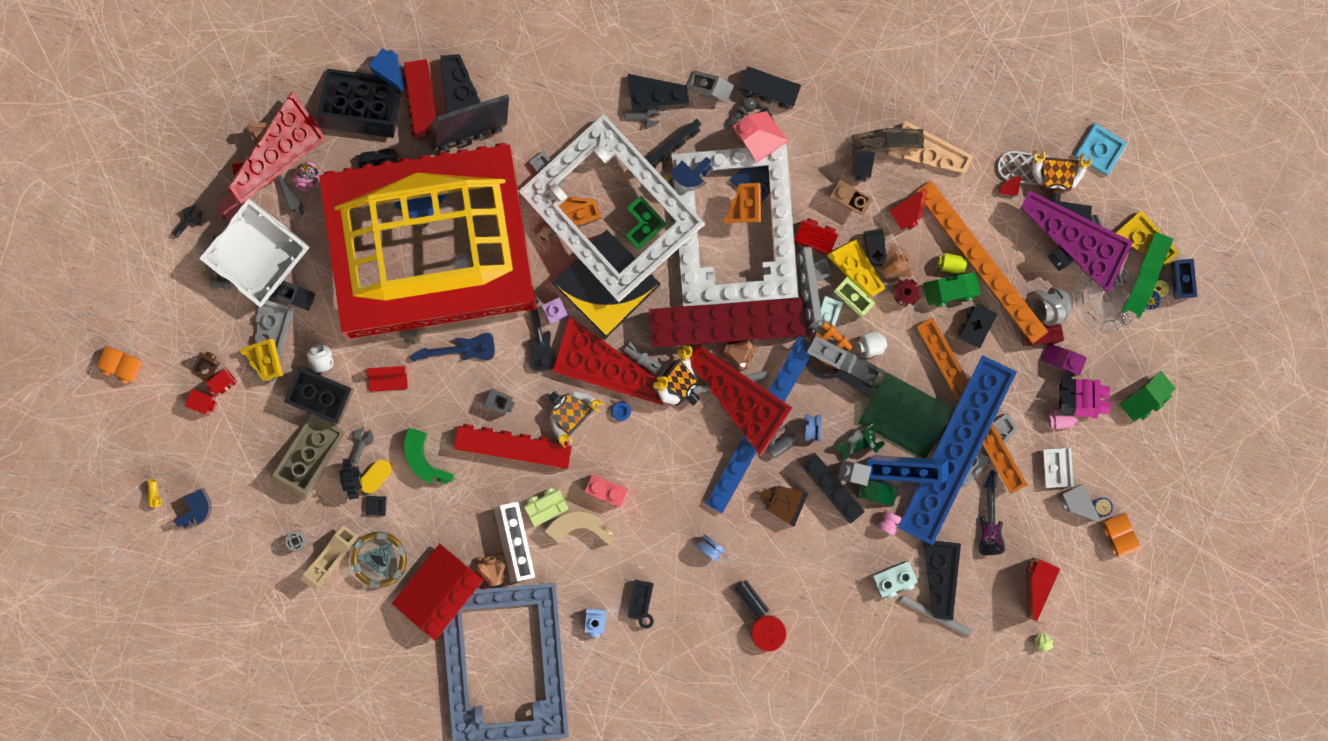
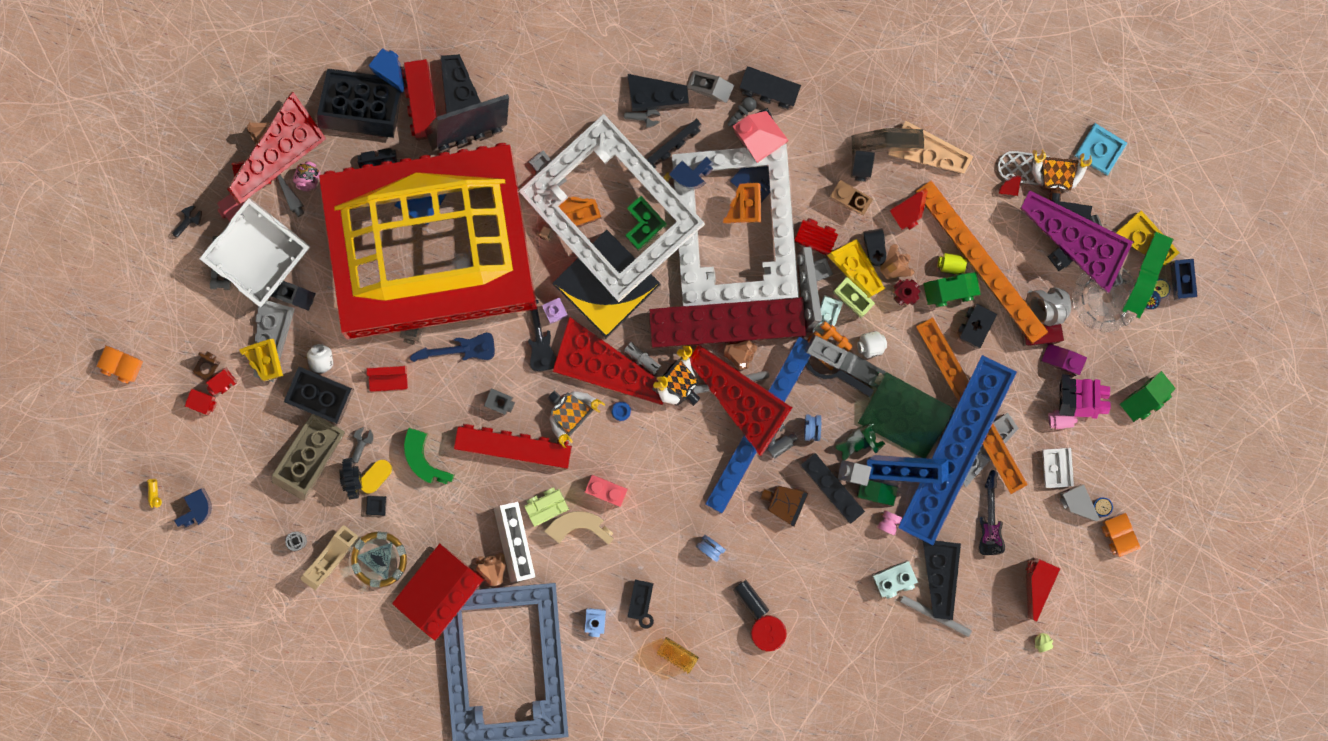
(677, 655): none -> clear yellow brick

